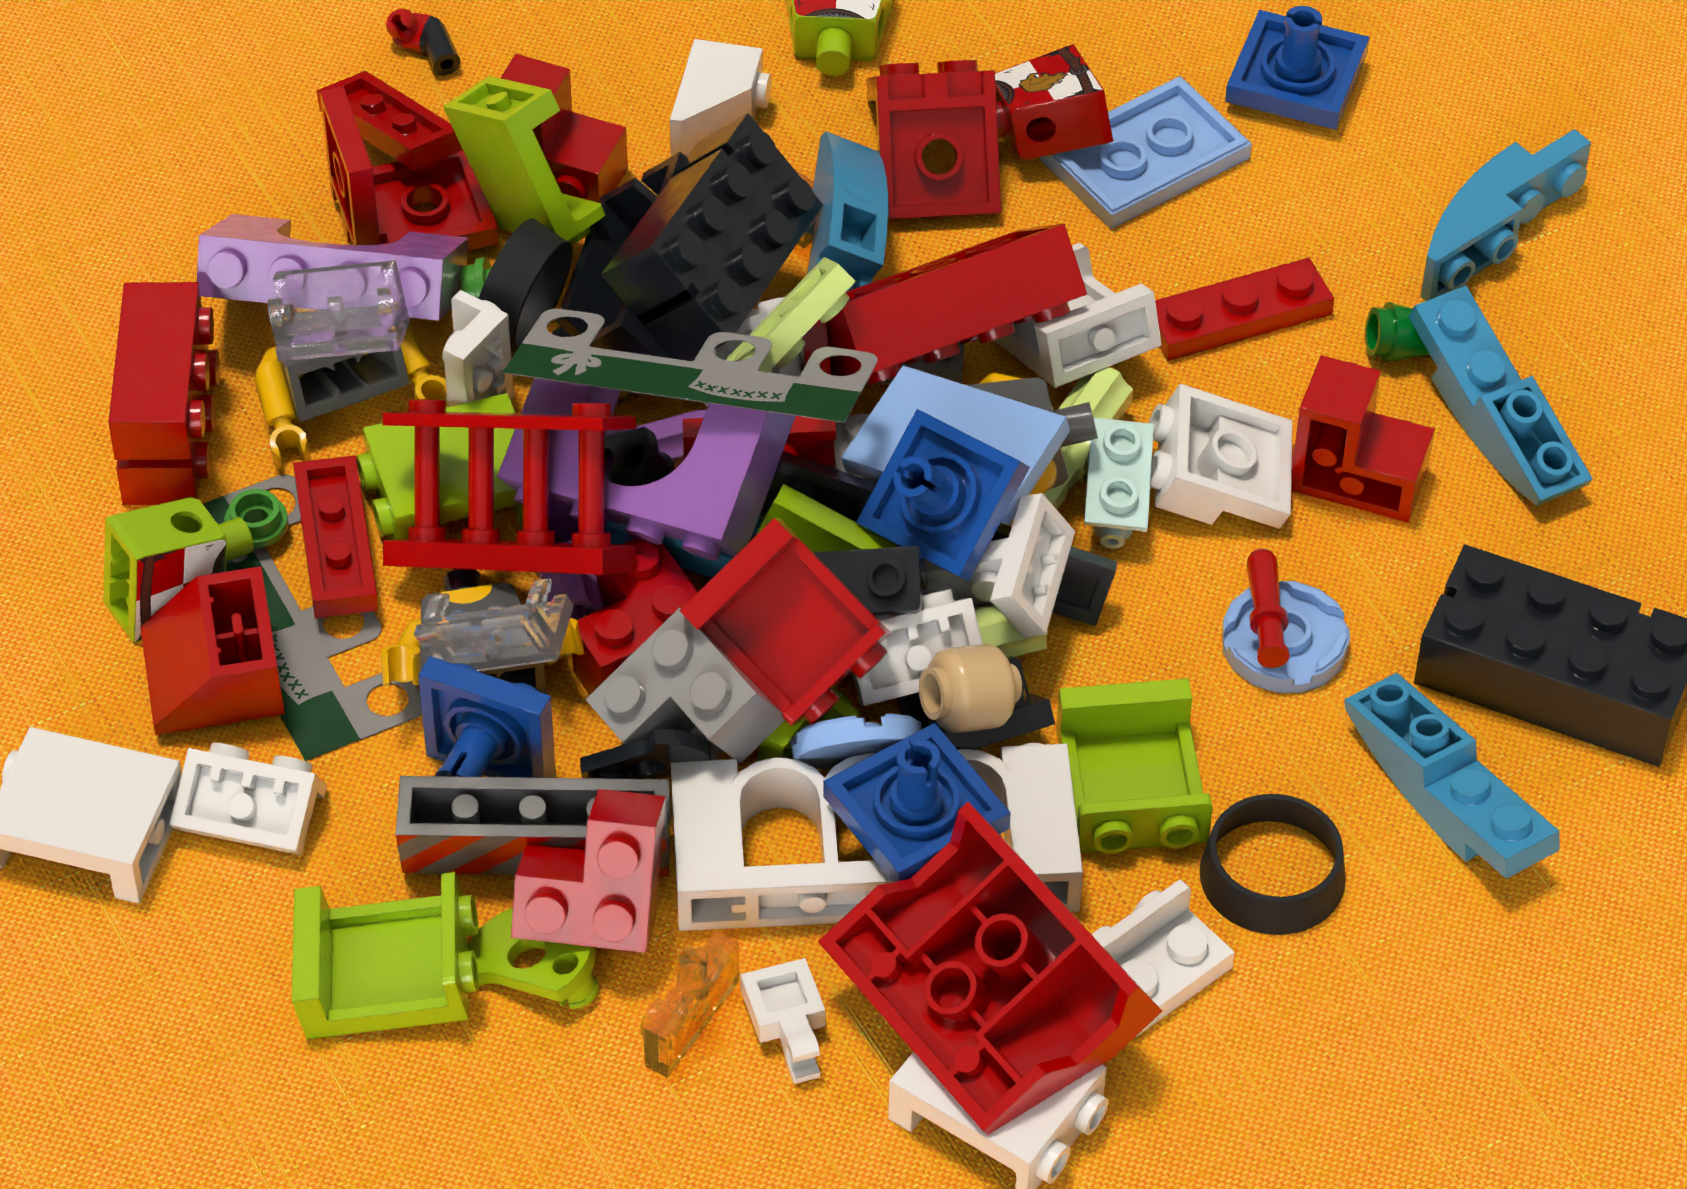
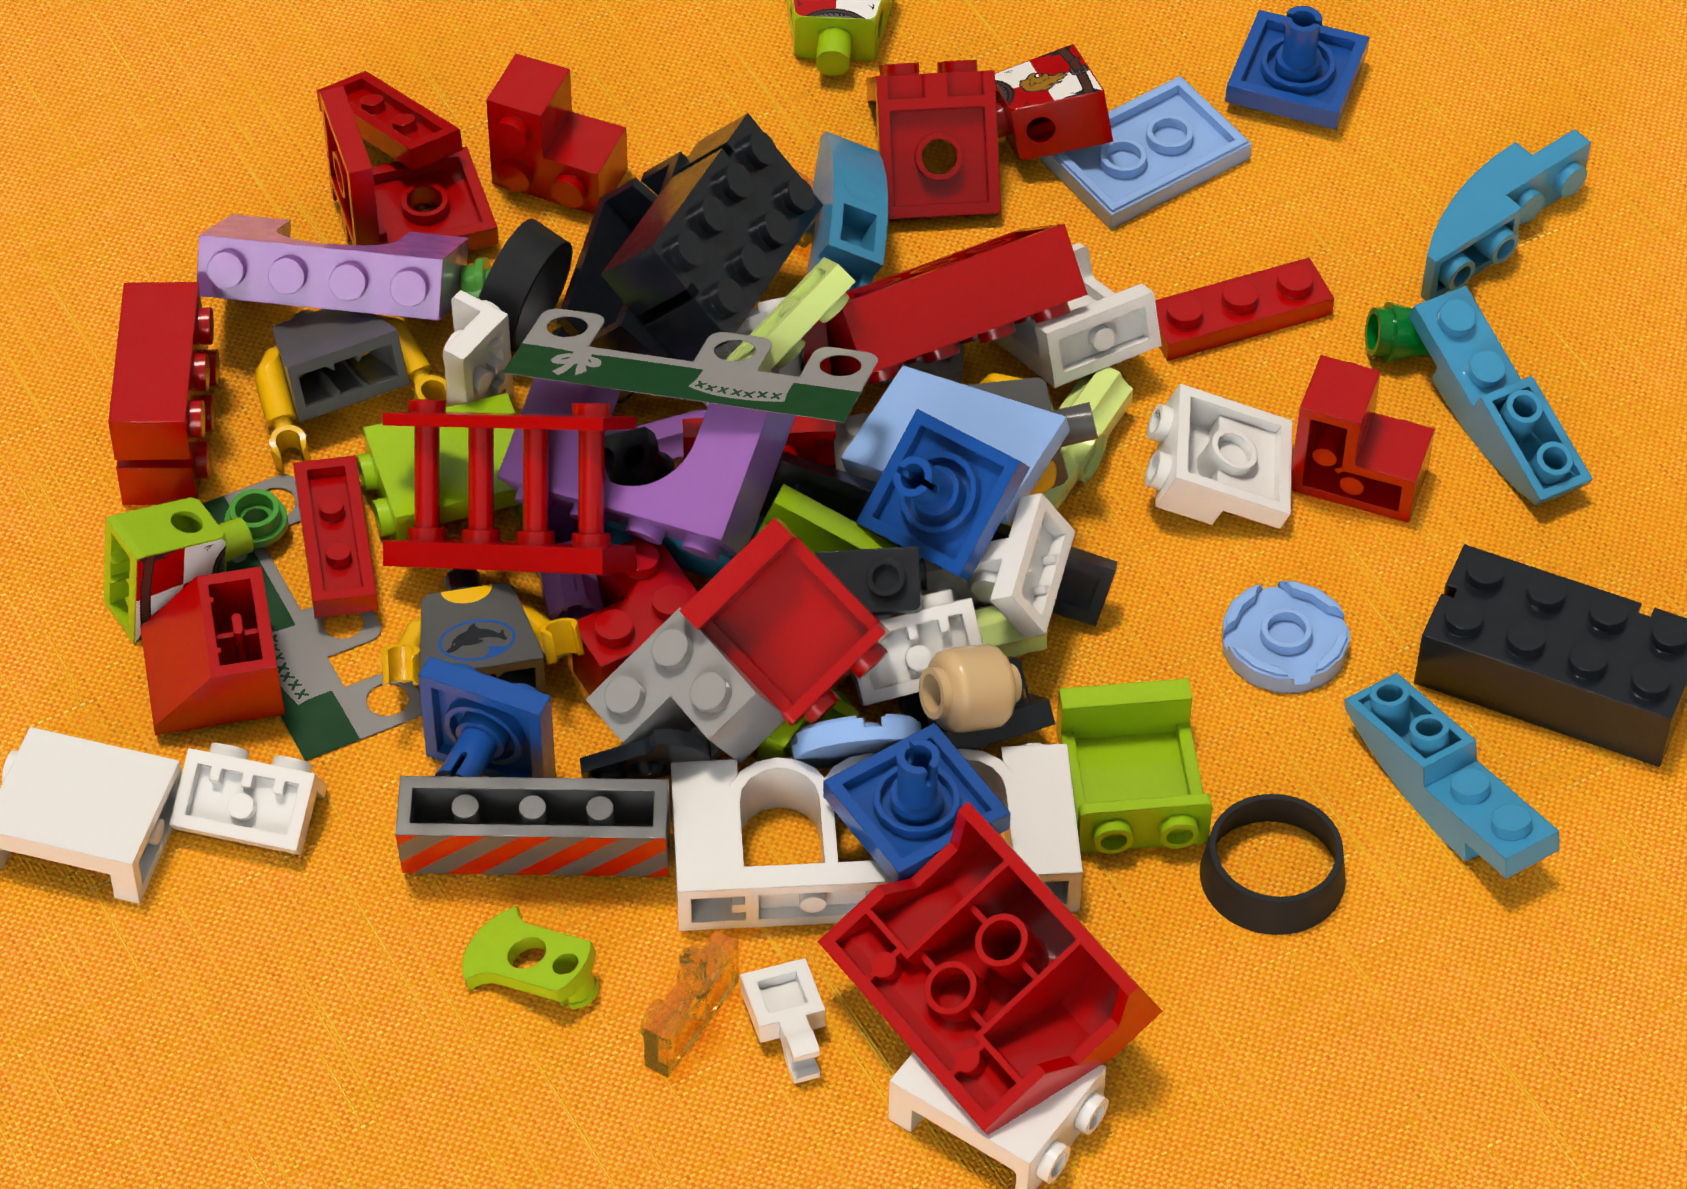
(338, 311): clear hinge -> none
(383, 961): lime panel -> none
(424, 35): arm -> none
(497, 635): clear hinge -> none
(498, 139): lime panel -> none
(596, 893): brick -> none
(715, 90): white slope -> none
(1119, 480): light aqua hinge -> none
(1167, 948): white bracket -> none
(1268, 617): red piece -> none

